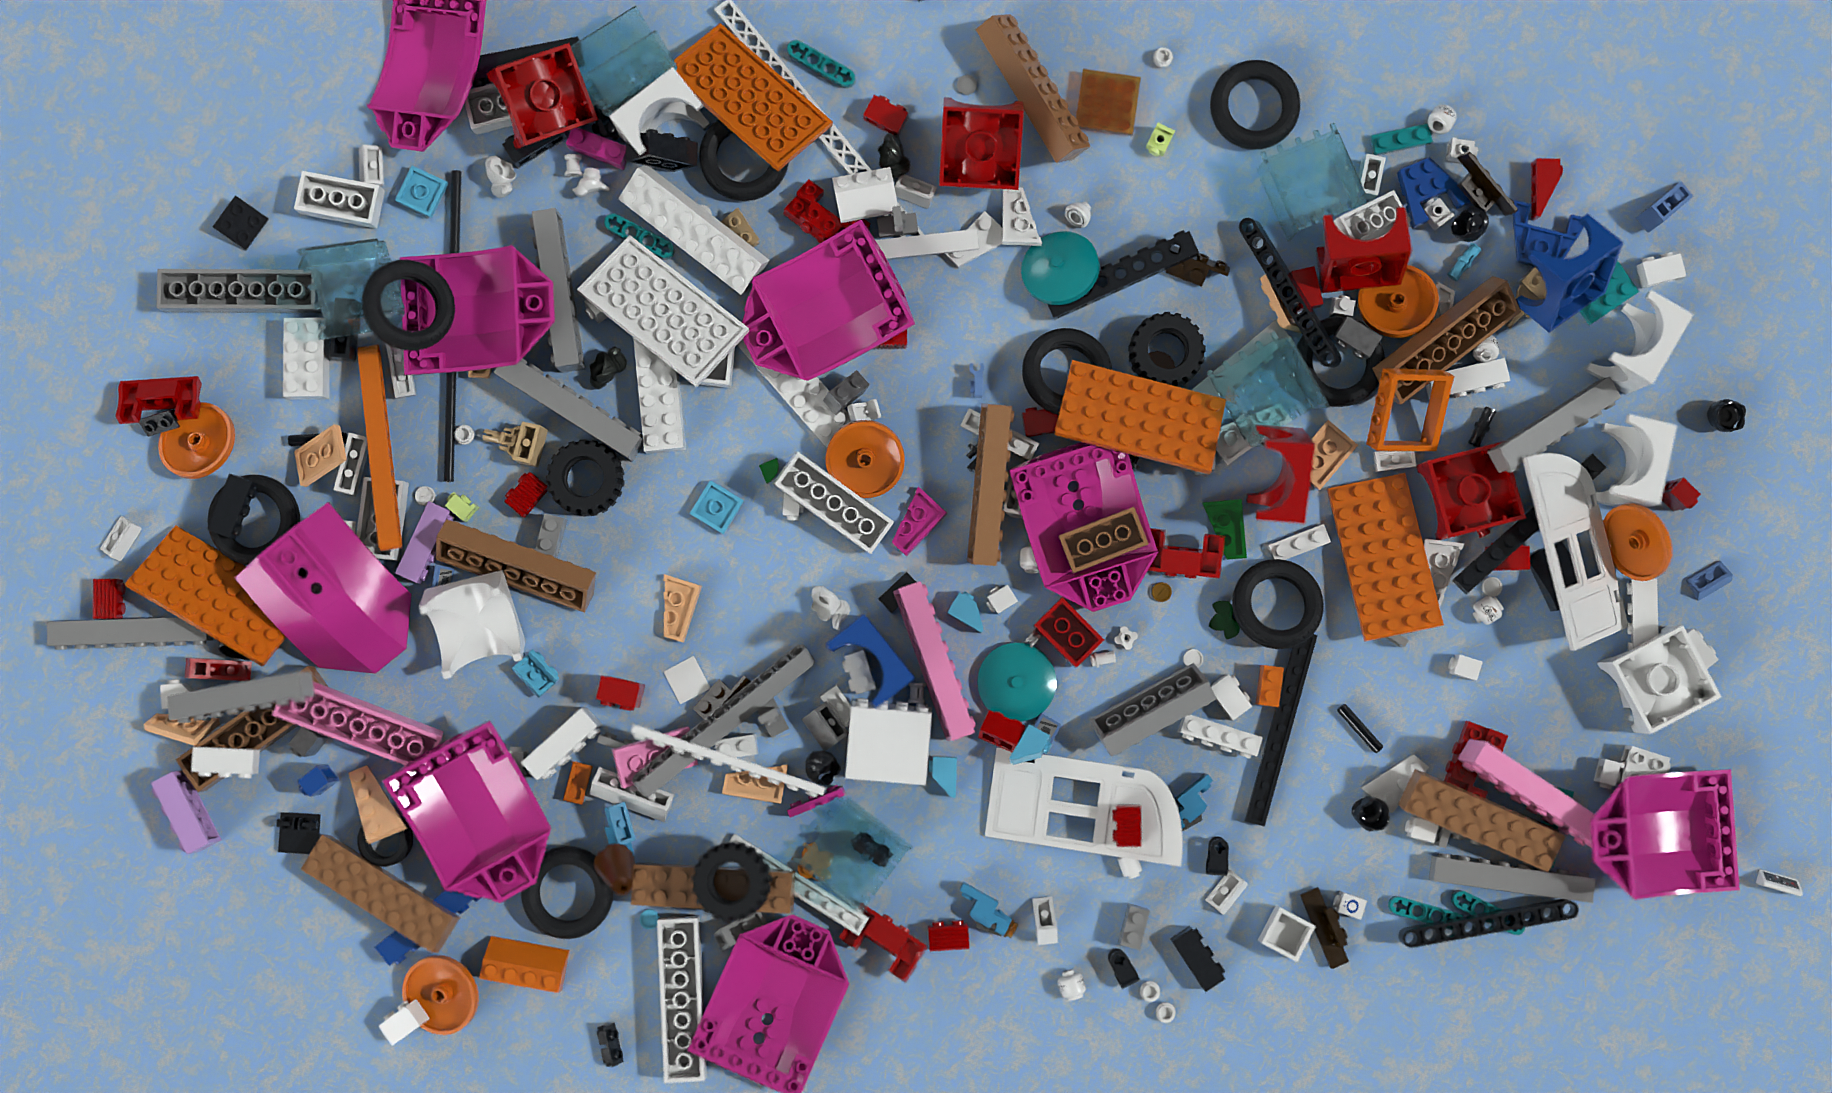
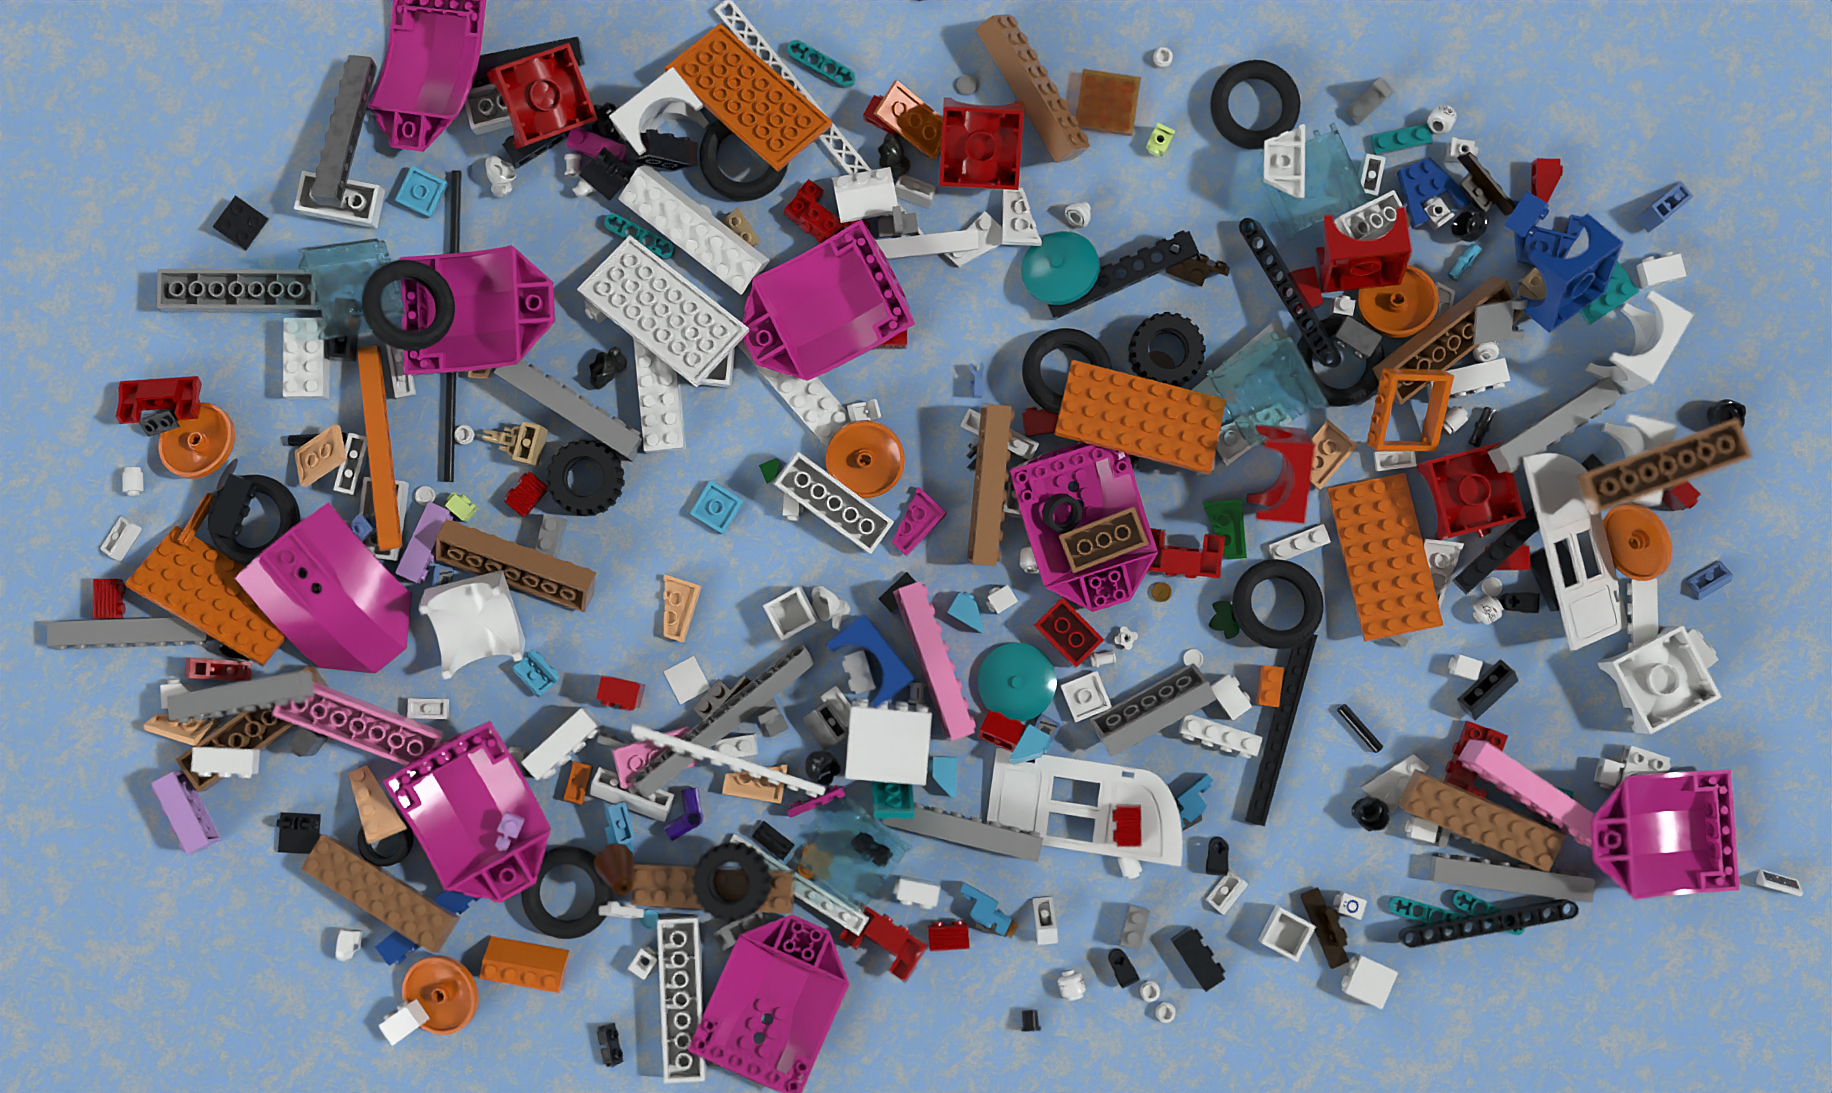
(132, 481): none -> white brick
(196, 520): none -> orange axle
(229, 469): none -> sticker
(317, 781): blue brick -> none
(343, 130): none -> flat silver brick
(347, 943): none -> white rock
(364, 526): none -> medium blue bracket
(371, 164): white slope -> none
(428, 708): none -> white plate
(509, 826): none -> lavender plate
(554, 263): light grey brick -> none
(606, 173): none -> black hinge
(615, 910): none -> white plate
(621, 60): clear light blue windscreen -> none
(641, 969): none -> white brick
(682, 825): none -> dark purple piece
(773, 840): none -> black hinge
(791, 613): none -> white piece
(846, 392): flat silver brick -> none
(892, 800): none -> teal plate
(911, 119): none -> orange plate
(917, 891): none -> white brick
(971, 832): none -> light grey brick
(1030, 1021): none -> black bush
(1033, 638): light grey bush -> none
(1072, 521): none -> black tyre
(1086, 696): none -> white plate
(1284, 318): light nougat wing -> none
(1286, 162): none -> white wing
(1369, 100): none -> light grey bracket
(1369, 981): none -> white brick
(1454, 419): none -> white brick
(1487, 689): none -> black brick
(1495, 321): none -> light grey flag
(1522, 602): none -> black piece
(1527, 215): none -> blue brick
(1664, 466): none -> medium nougat brick

